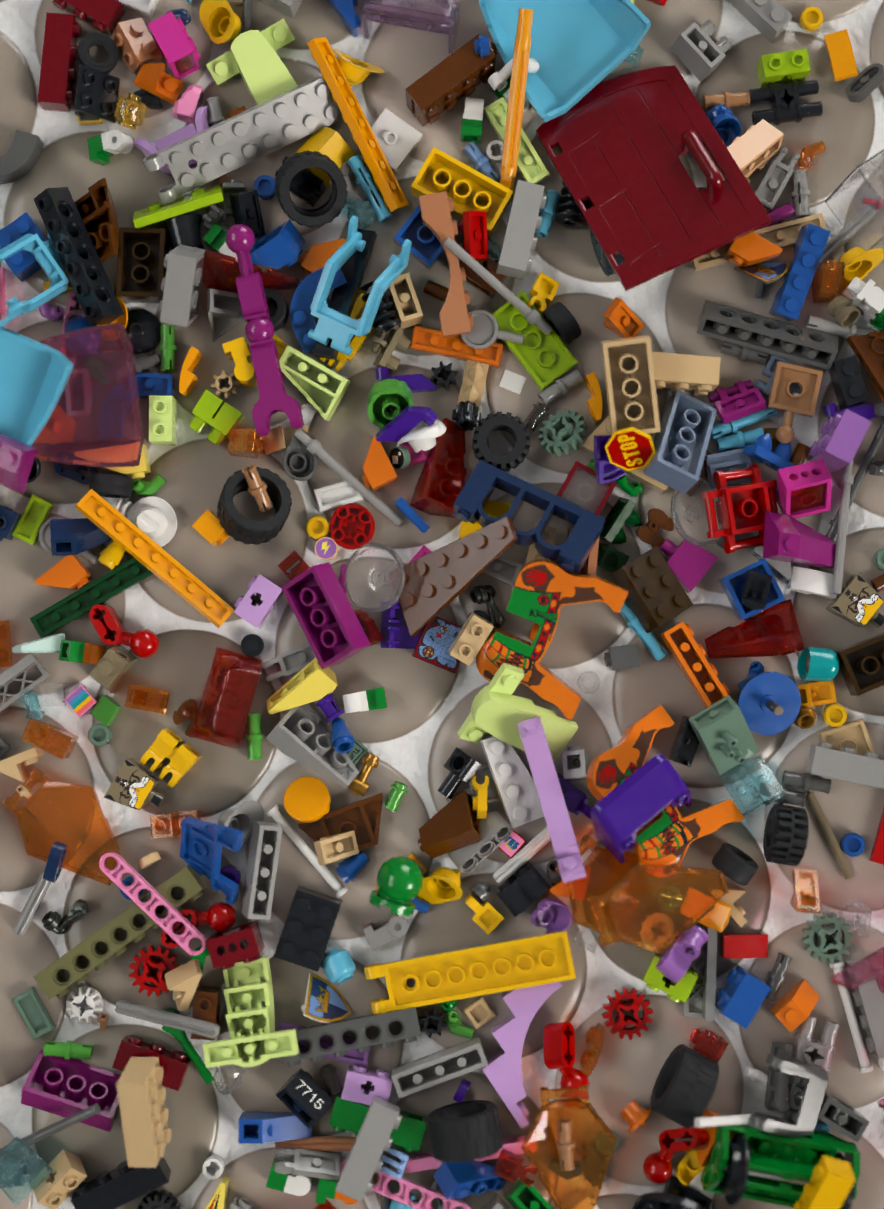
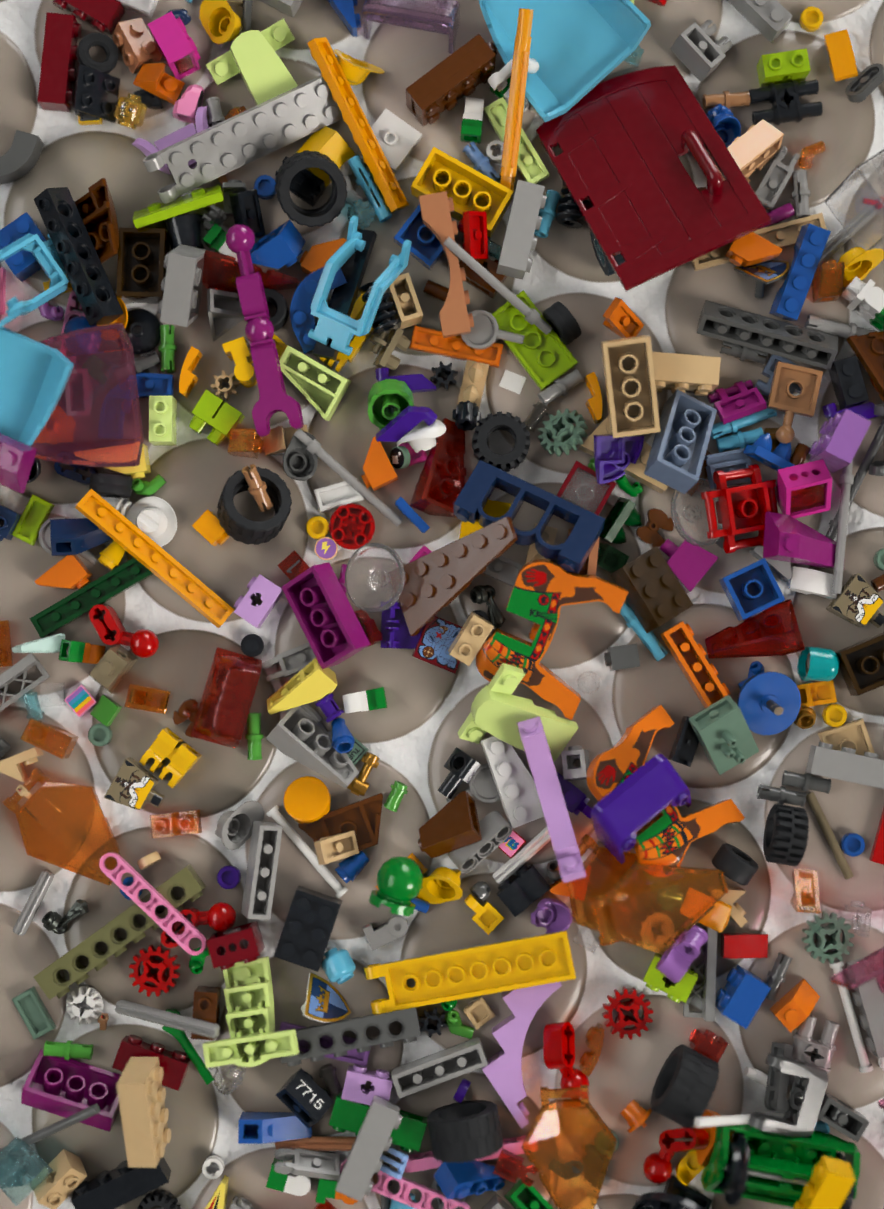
(55, 861): dark blue beam -> none
(108, 145): leg -> none
(184, 982): tan slope -> none
(202, 851): blue wing -> none
(480, 801): yellow plate -> none
(482, 46): blue plate -> none
(543, 291): yellow plate -> none
(565, 1144): medium nougat pin -> none
(630, 449): piece -> none
(752, 785): clear light blue slope -> none
(756, 590): black bracket -> none
(843, 311): dark tan wheel -> none

